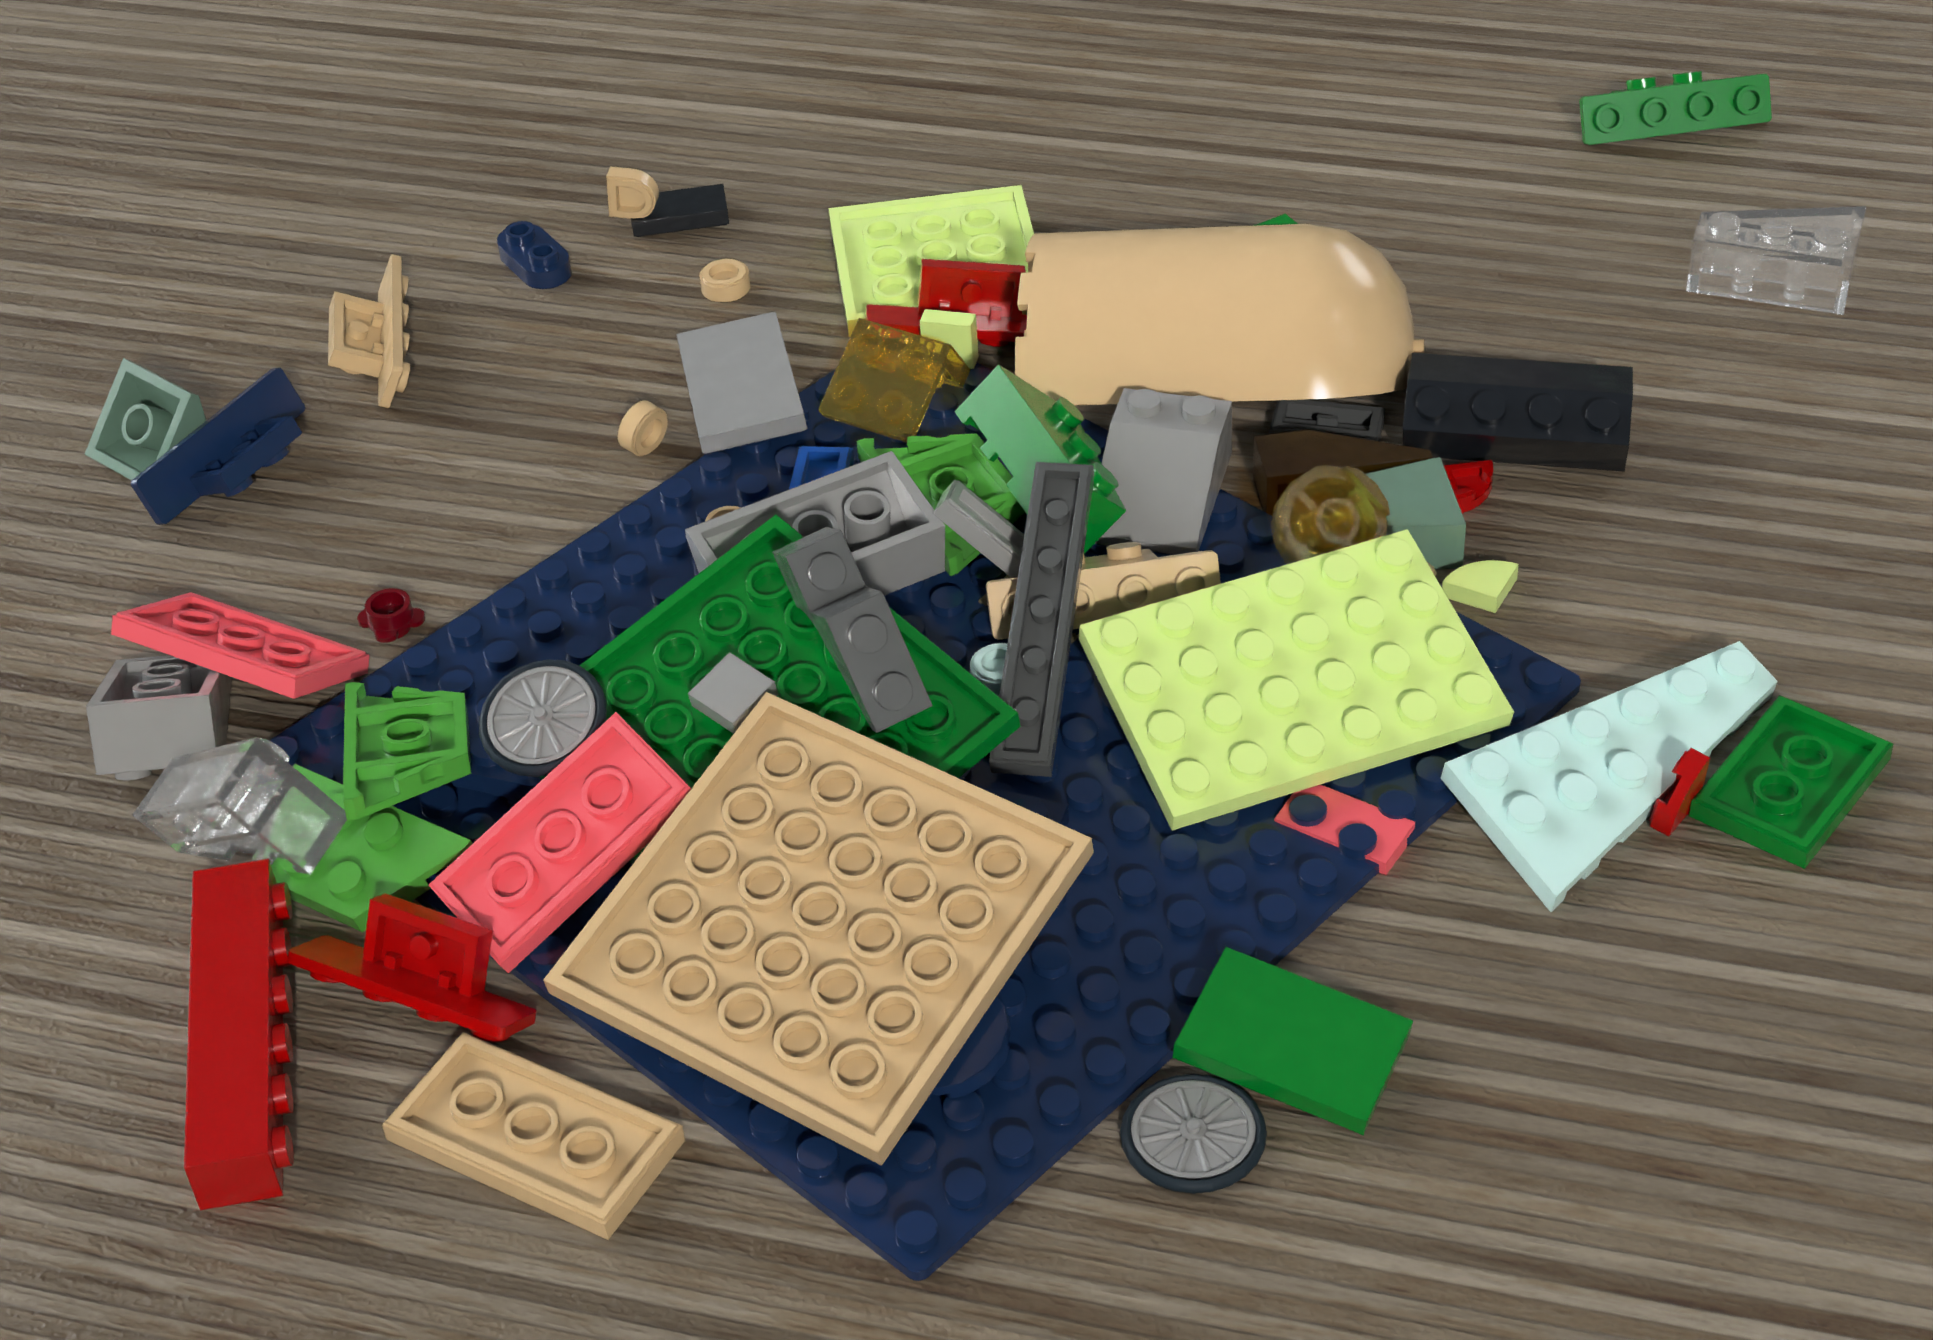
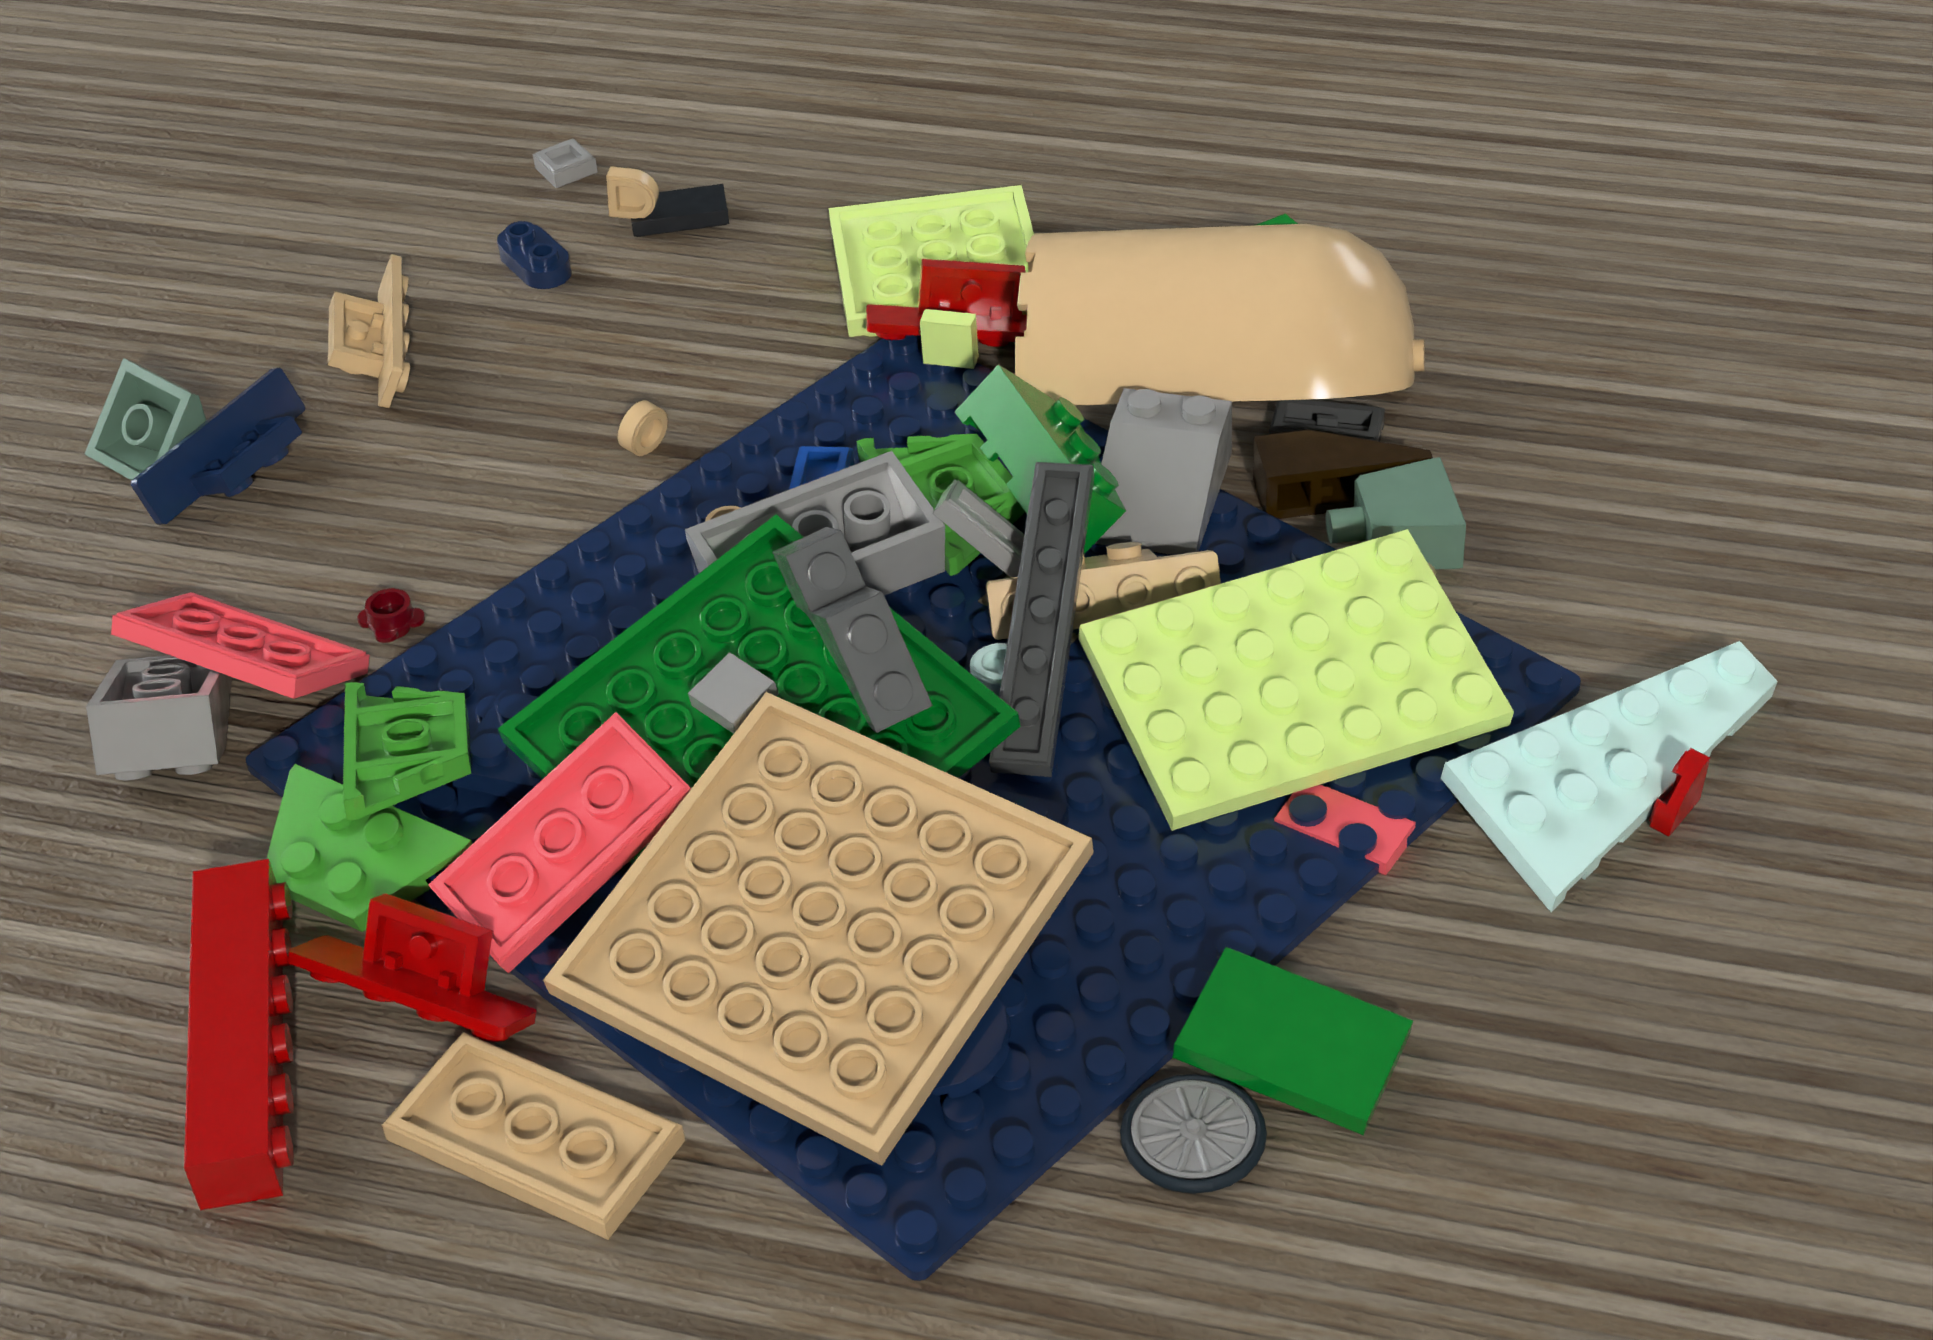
(242, 802): clear wedge -> none
(540, 716): light grey wheel -> none
(565, 163): none -> light grey tile
(725, 280): tan tile -> none
(740, 383): light grey tile -> none
(889, 379): clear yellow bracket -> none
(1327, 512): clear yellow cylinder -> none
(1470, 482): red tile -> none
(1481, 583): yellowish green tile -> none
(1519, 411): black slope -> none
(1674, 108): green bracket -> none
(1778, 256): clear wedge -> none
(1791, 781): green tile -> none

